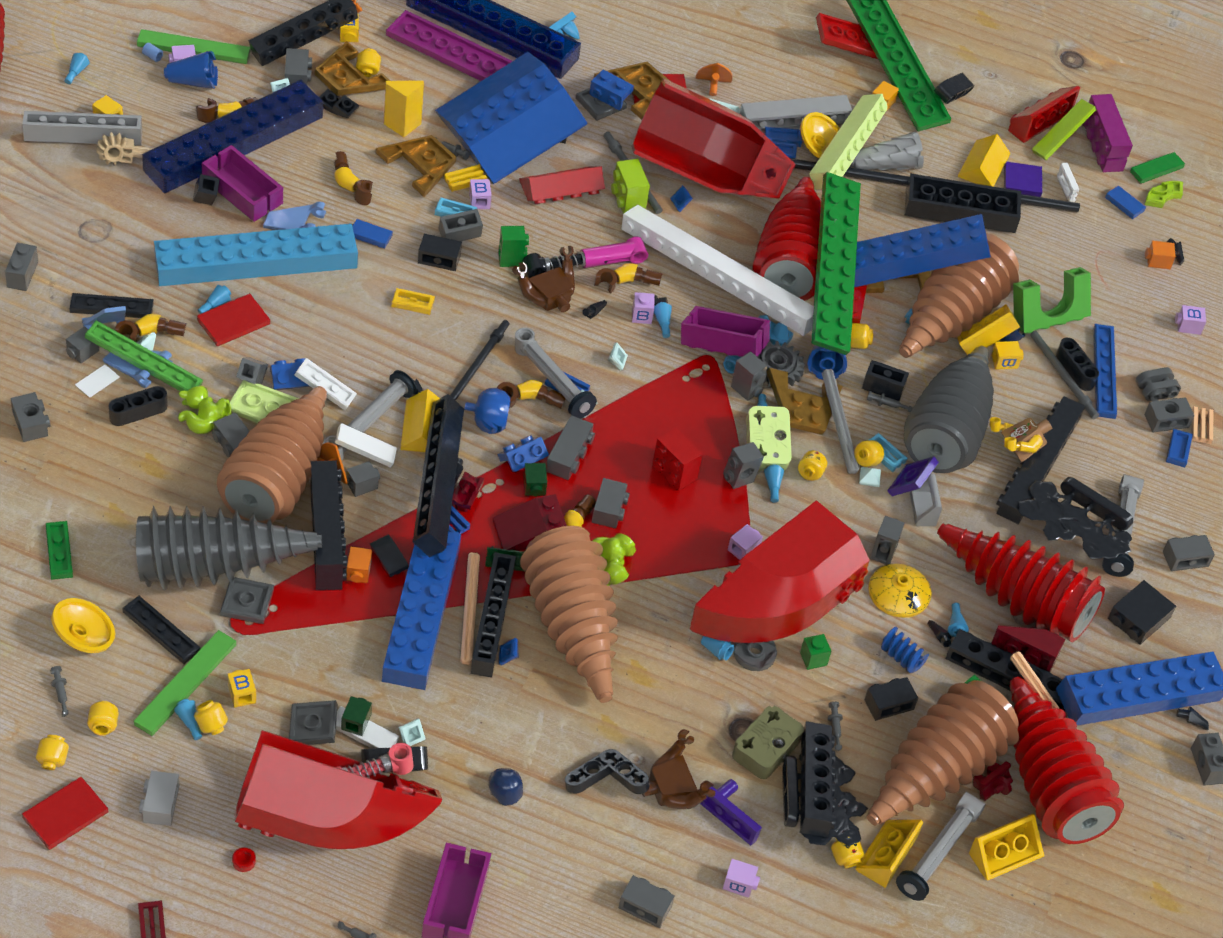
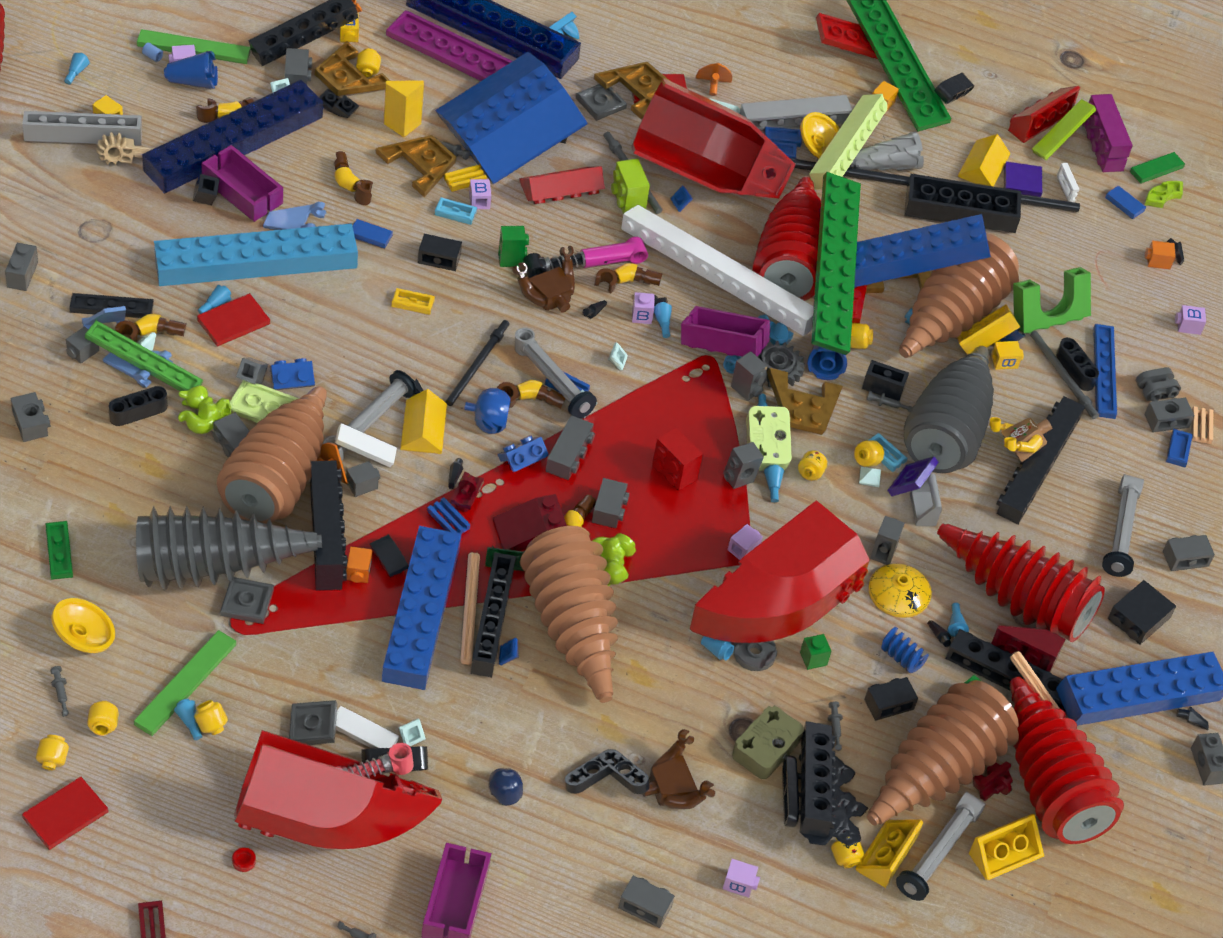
(97, 380): white sticker -> none
(160, 798): light grey brick -> none
(161, 629): black tile -> none
(241, 688): yellow brick -> none
(315, 376): white tile -> none
(356, 715): dark green brick -> none
(438, 476): black brick -> none
(461, 225): dark grey brick -> none
(535, 479): dark green brick -> none
(610, 89): blue bracket -> none
(731, 814): dark purple piece -> none
(840, 421): light grey axle -> none
(1068, 521): black plant -> none

